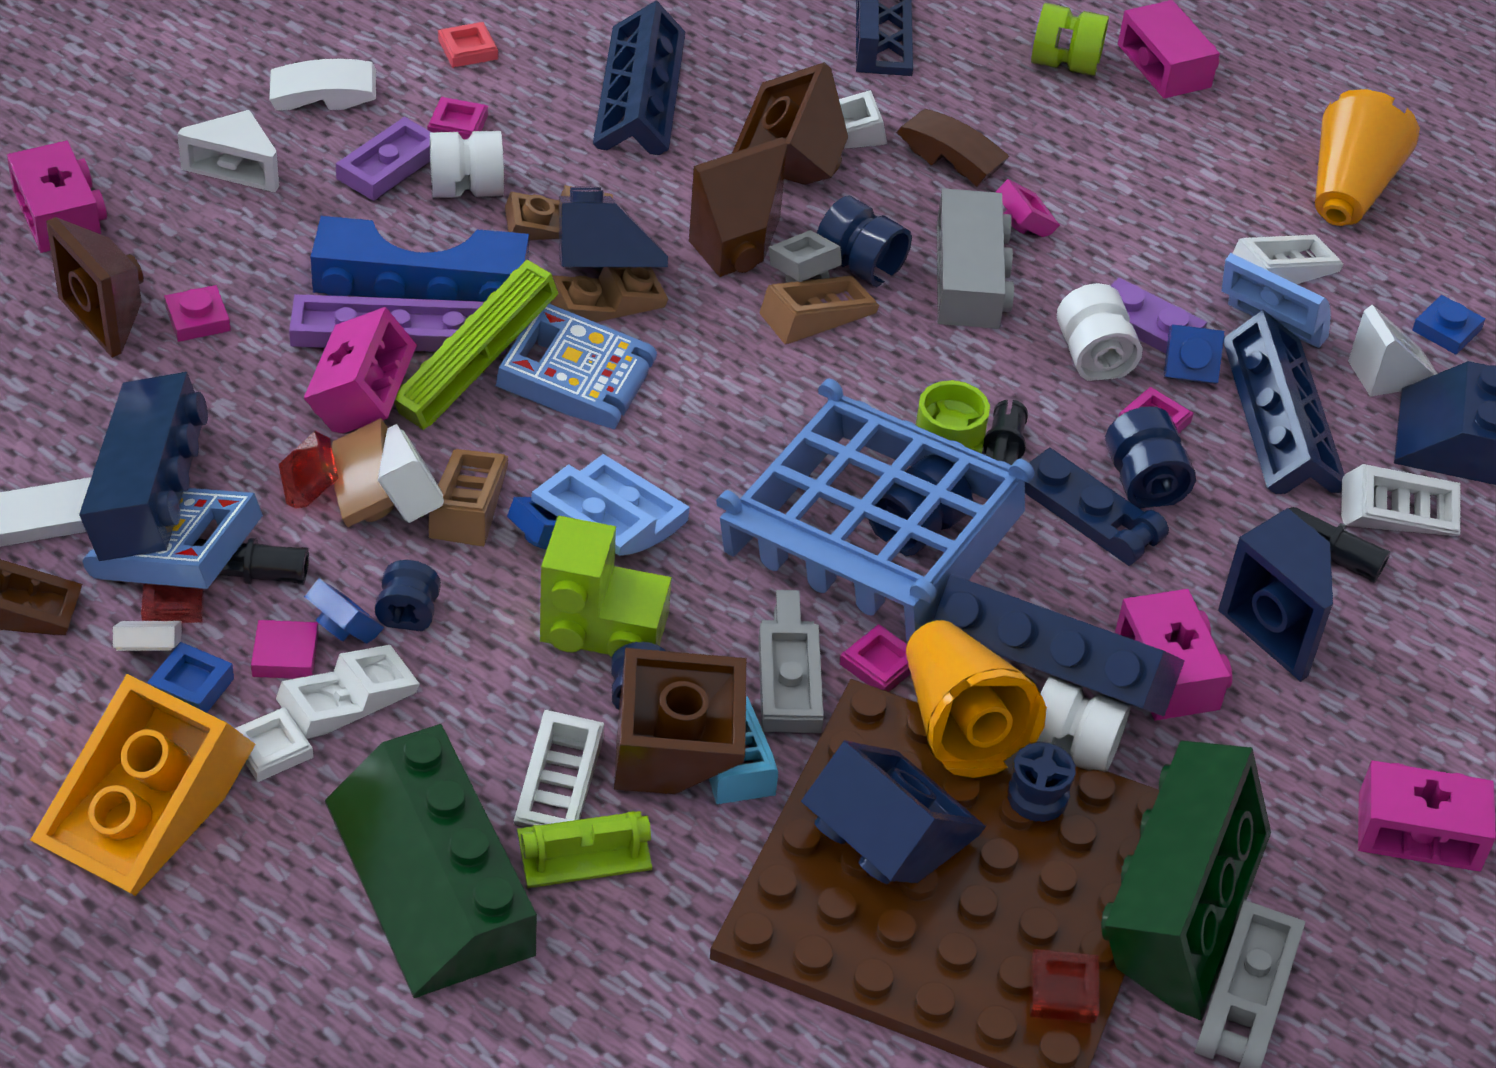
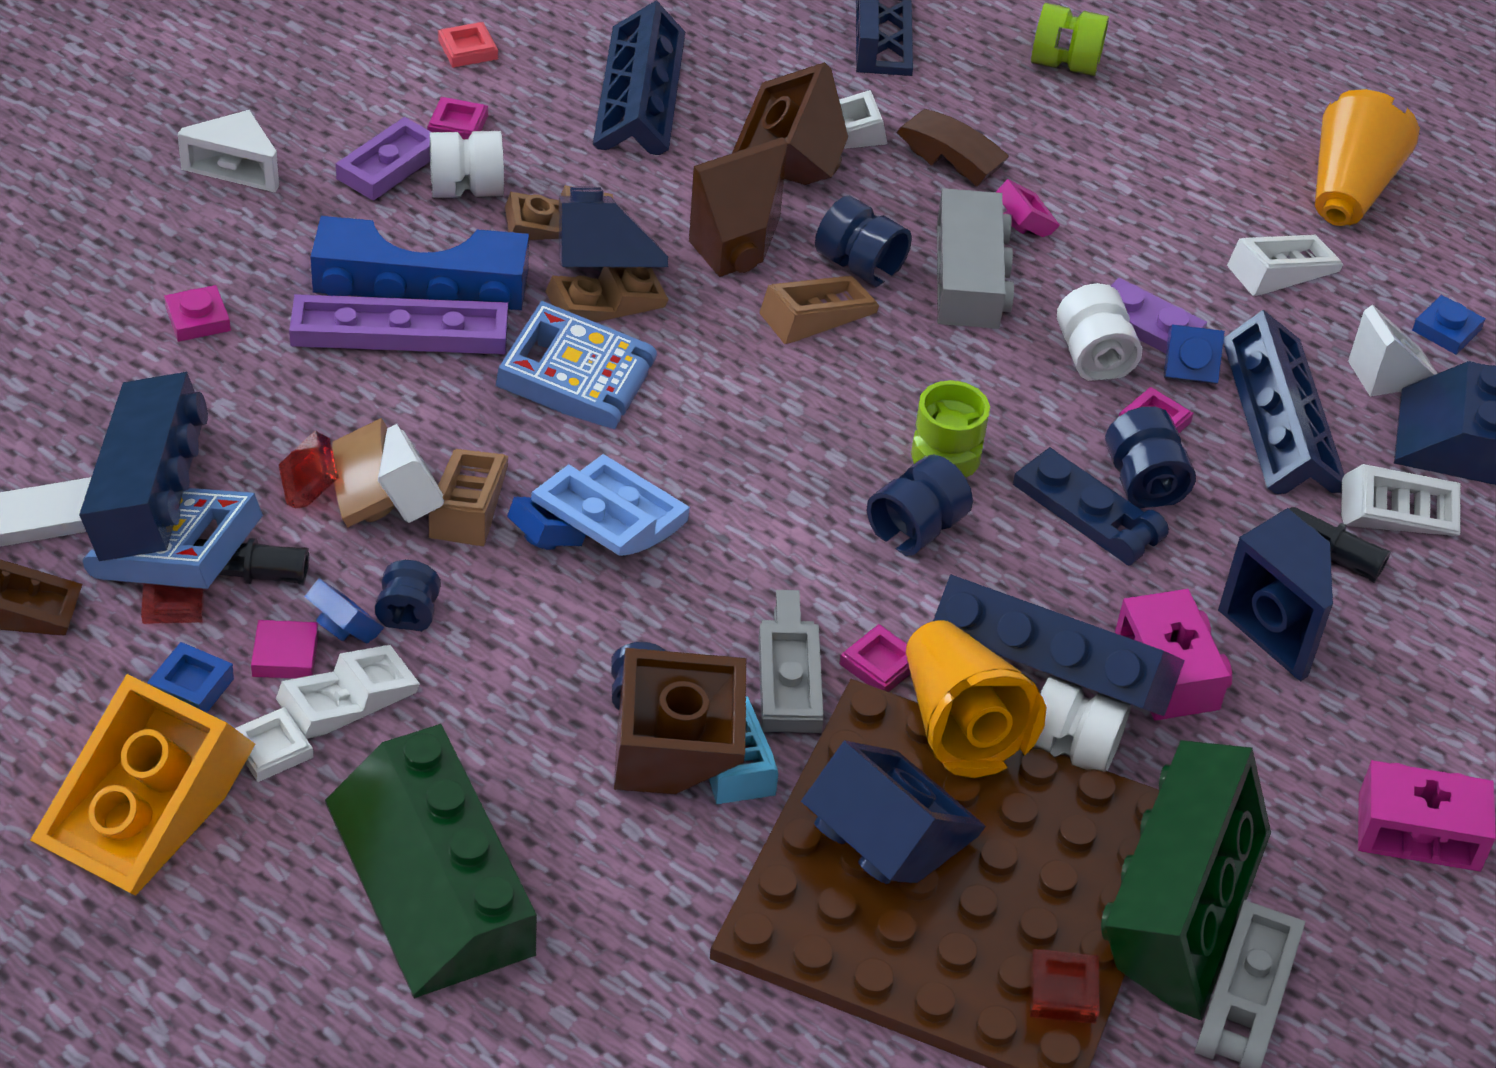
(54, 184): dark pink brick -> none
(96, 282): reddish brown slope -> none
(147, 635): white tile -> none
(335, 81): white slope -> none
(360, 371): dark pink brick -> none
(475, 344): lime piece -> none
(567, 732): white slope -> none
(585, 849): lime hinge -> none
(590, 600): lime brick -> none
(805, 257): light grey tile -> none
(829, 554): medium blue window -> none
(1006, 438): black axle -> none
(1041, 781): dark blue wheel -> none
(1168, 49): dark pink brick -> none
(1293, 306): light blue slope -> none

